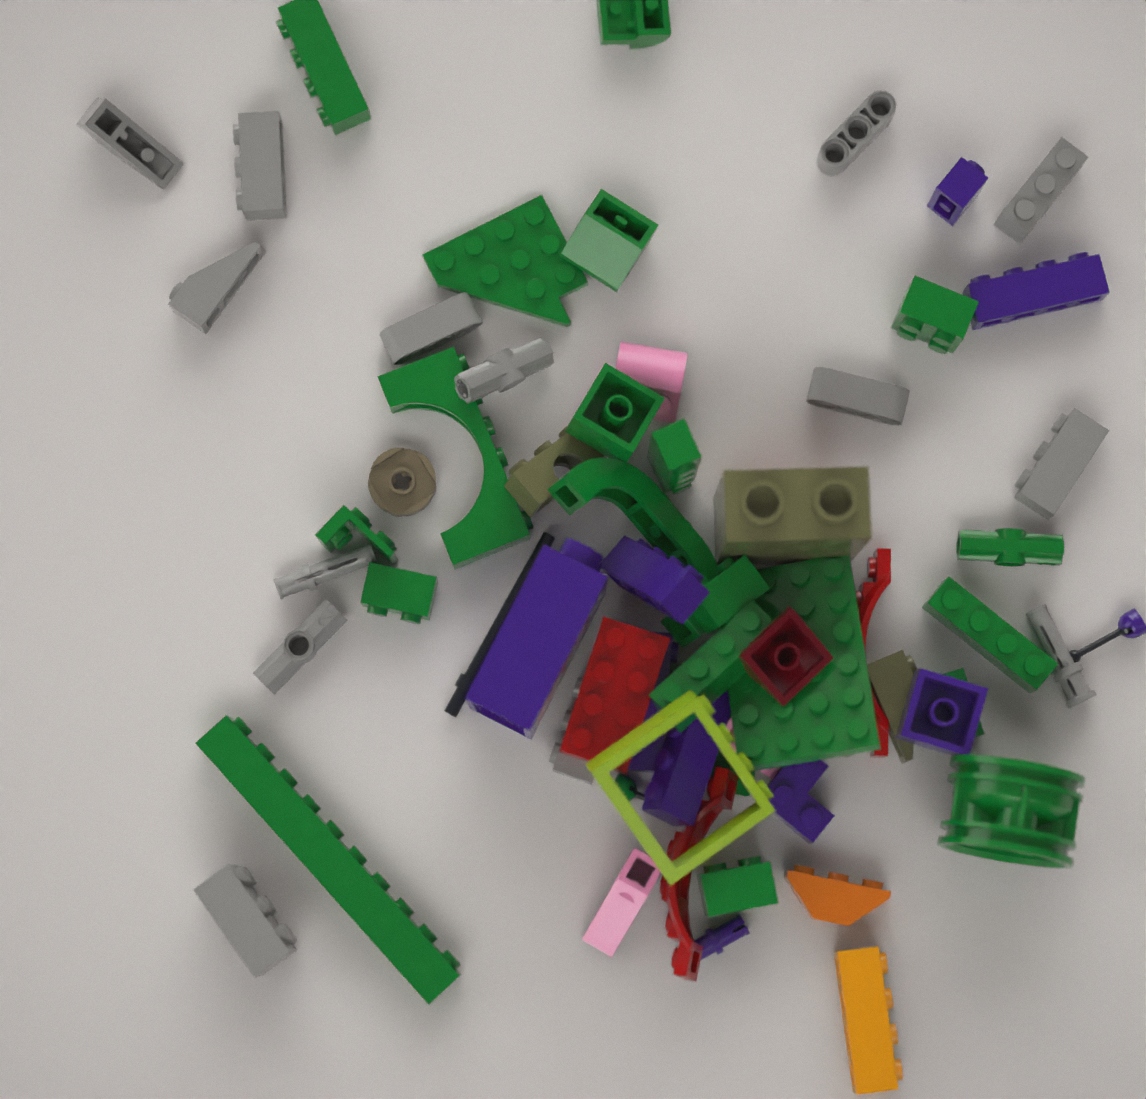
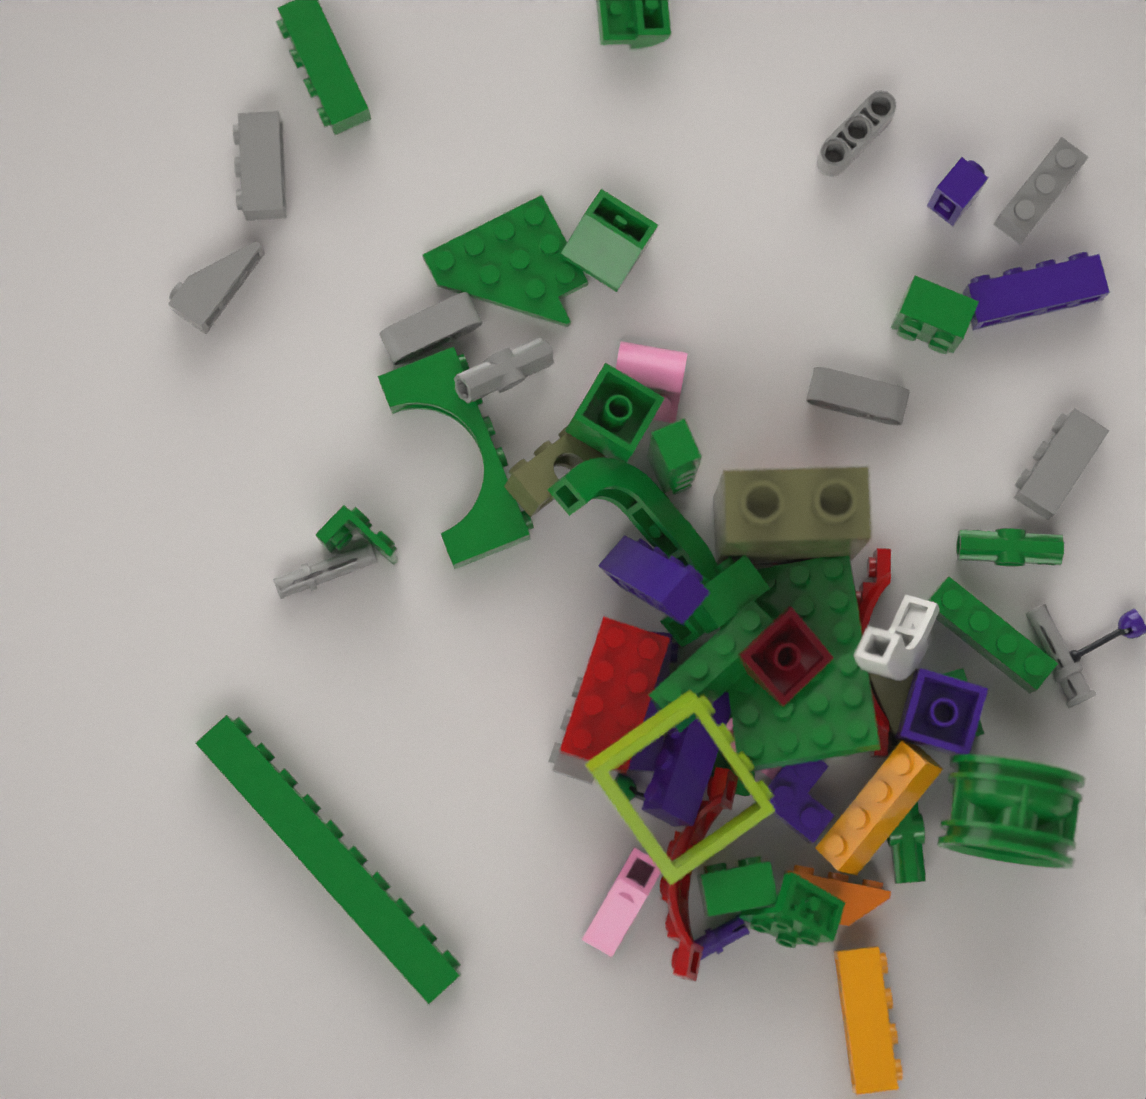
(129, 142): light grey slope -> none
(246, 919): light grey brick -> none
(283, 663): light grey piece -> none
(398, 592): green brick -> none
(420, 489): dark tan plate -> none
(465, 680): black bar -> none
(539, 637): dark purple brick -> none
(800, 914): none -> green bracket
(879, 808): none -> light orange brick
(903, 646): none -> white arch
(907, 848): none -> green piece

